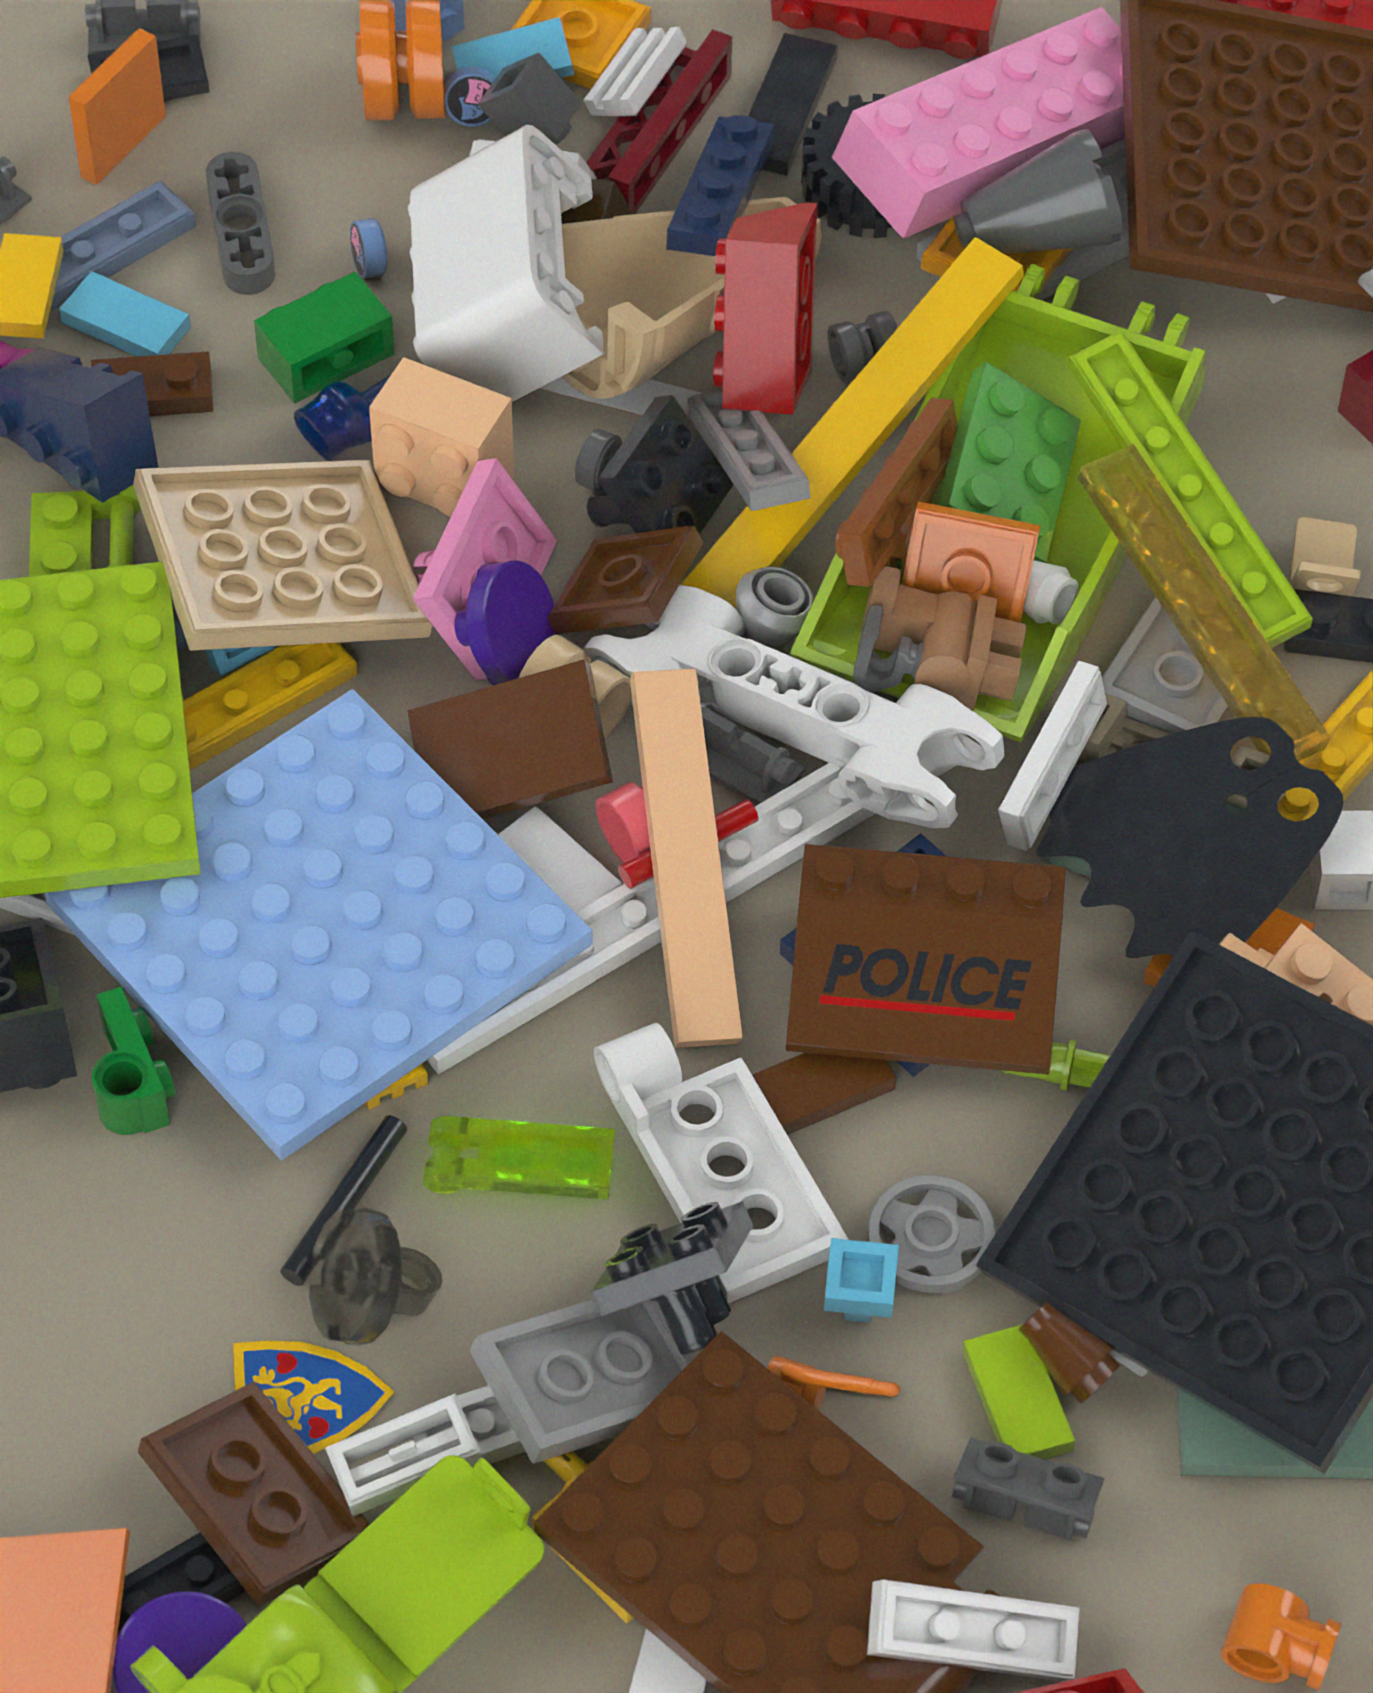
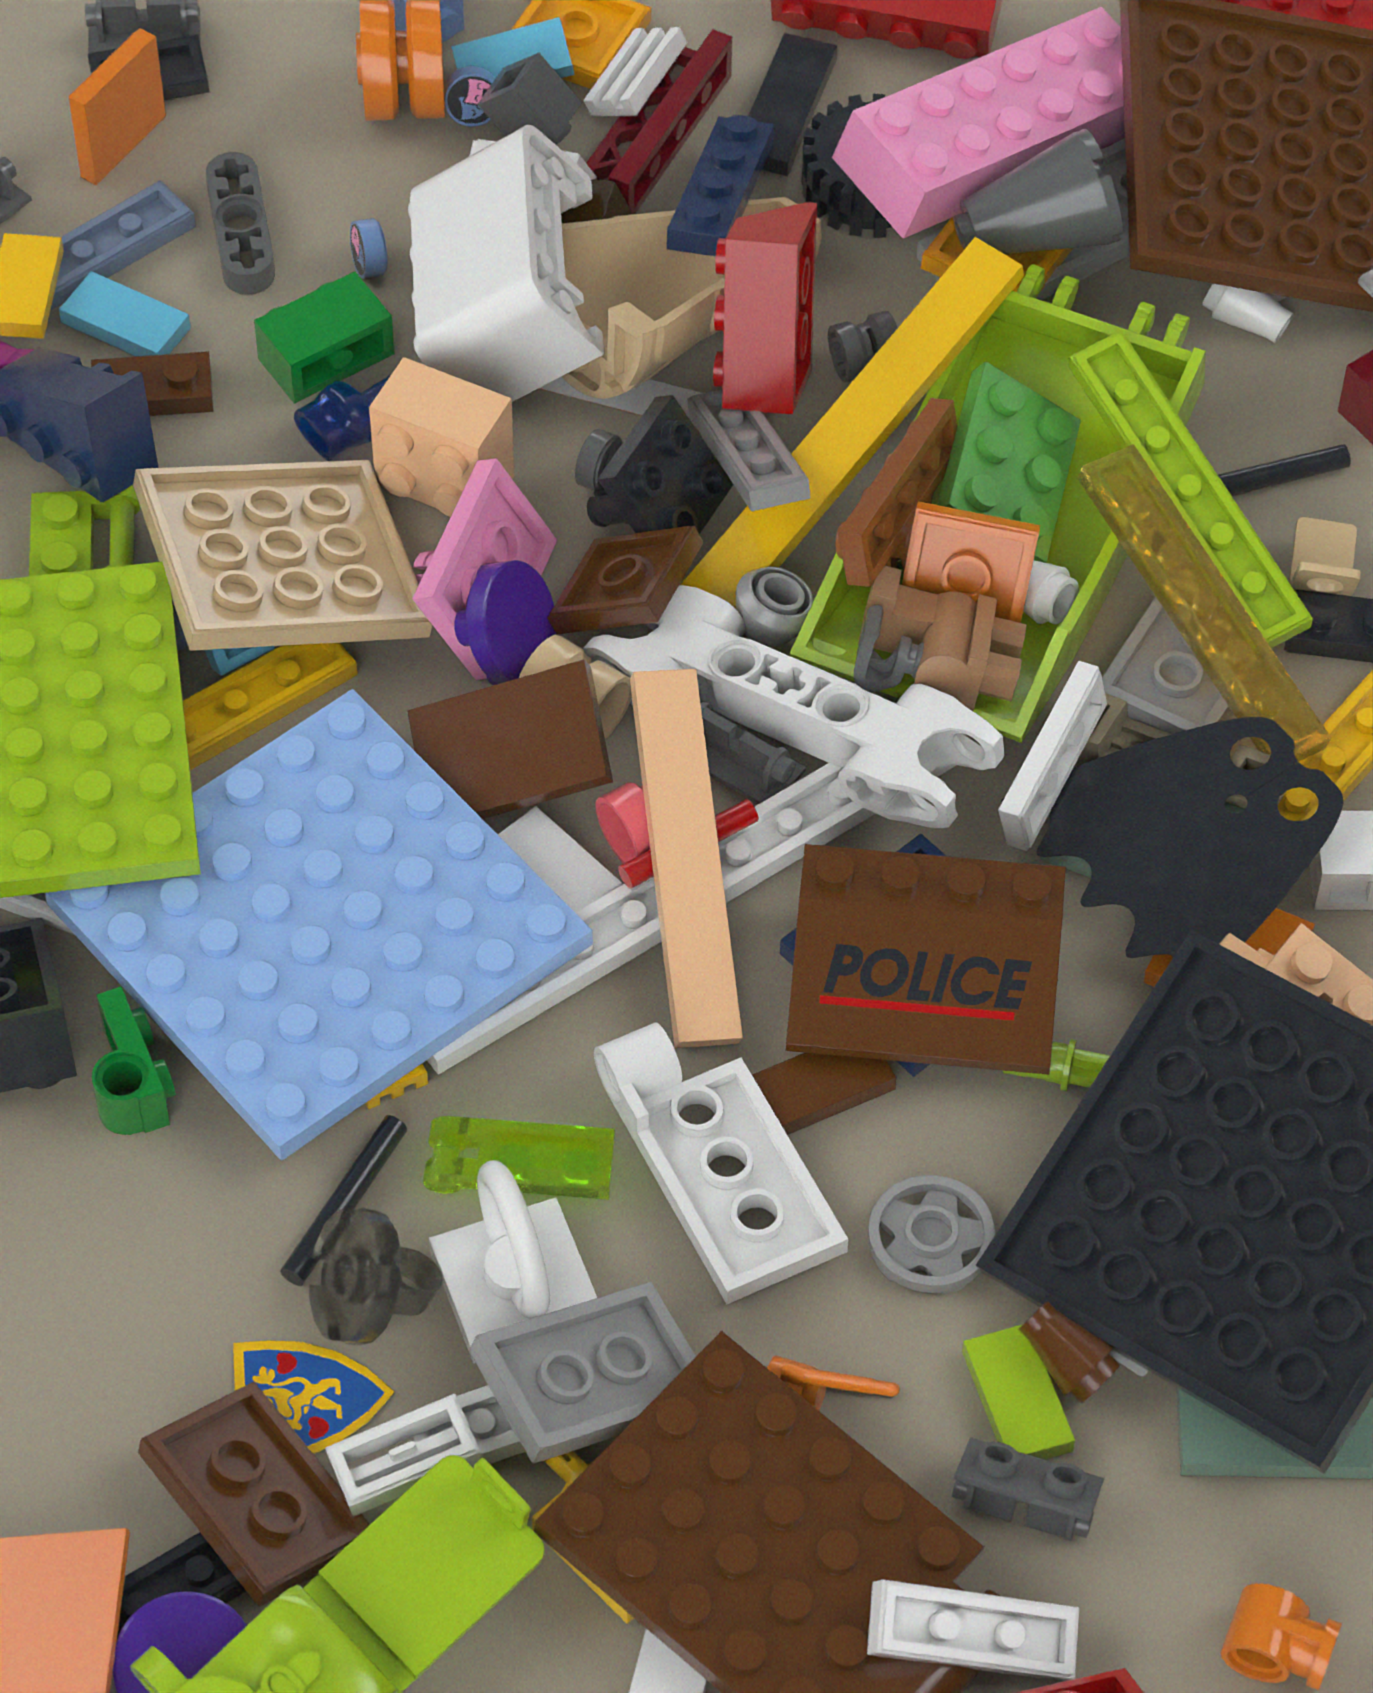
(511, 1262): none -> white tile
(678, 1271): black plate -> none
(861, 1279): medium azure tile -> none
(1248, 310): none -> white cone
(1286, 469): none -> black bar

